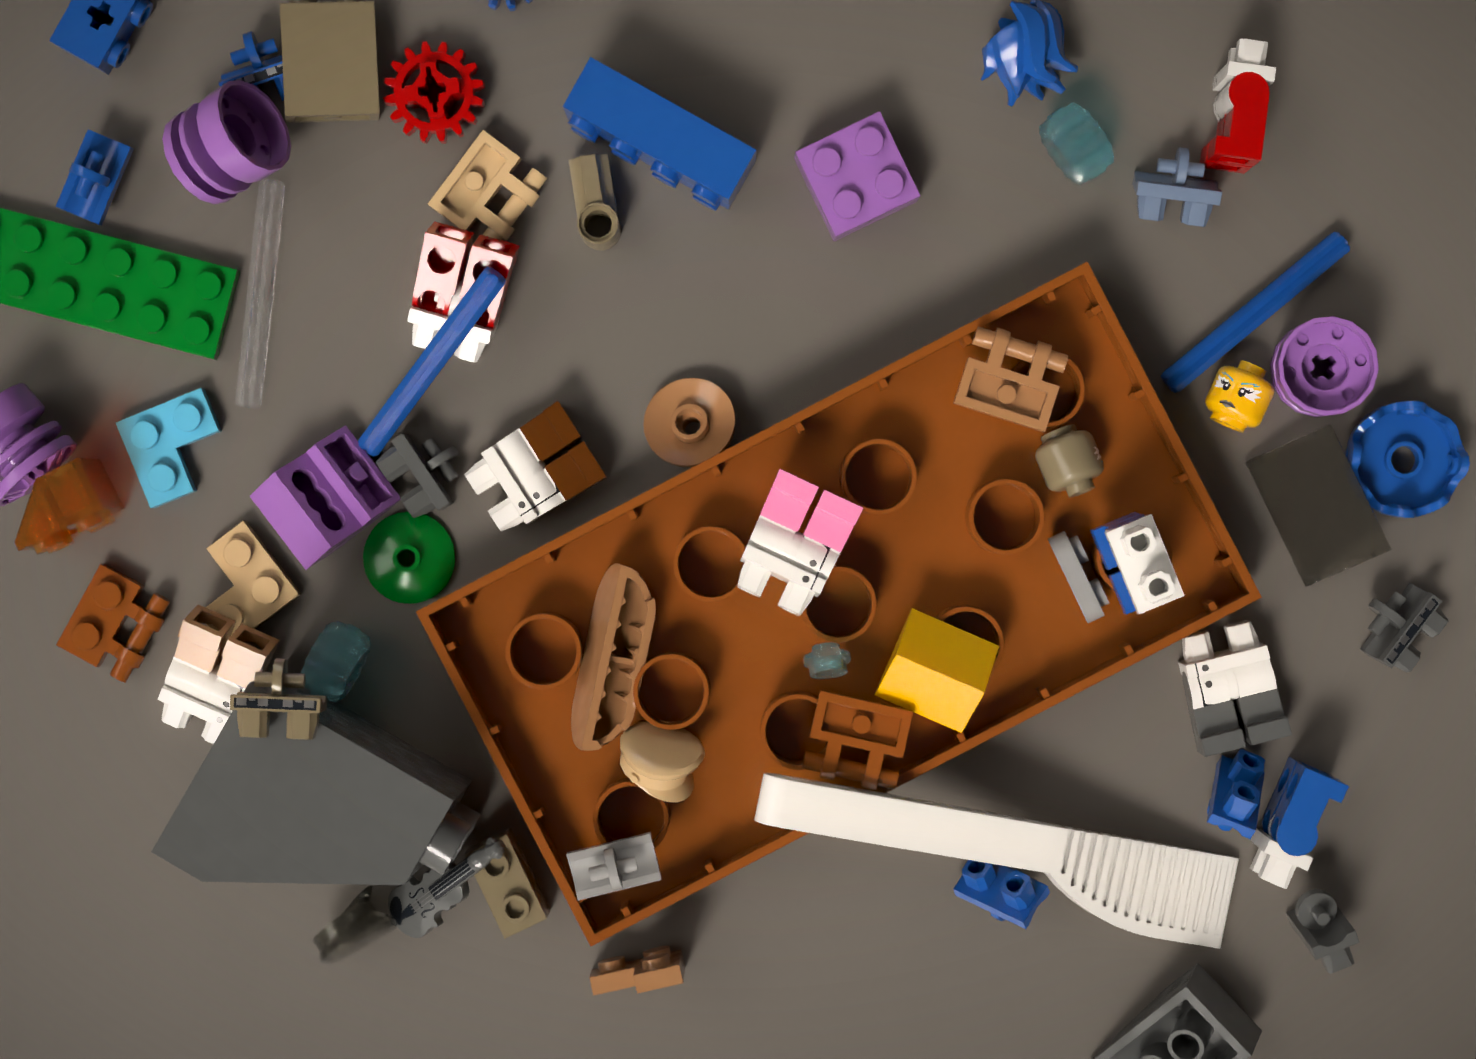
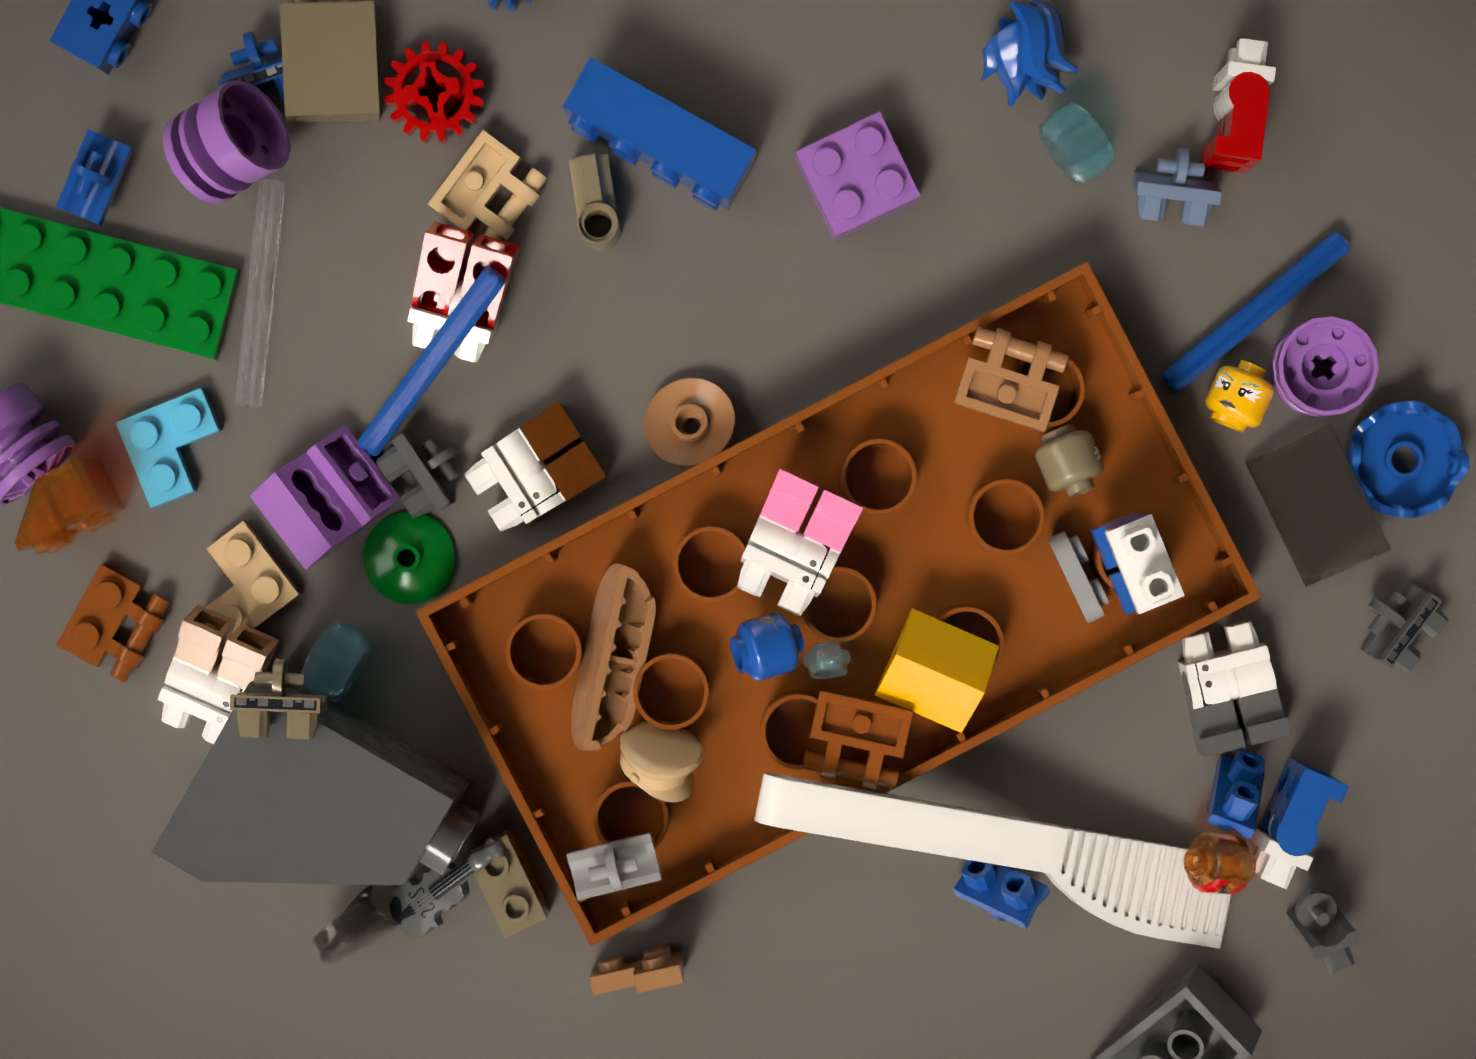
(766, 646): none -> blue head
(1219, 863): none -> clear orange head

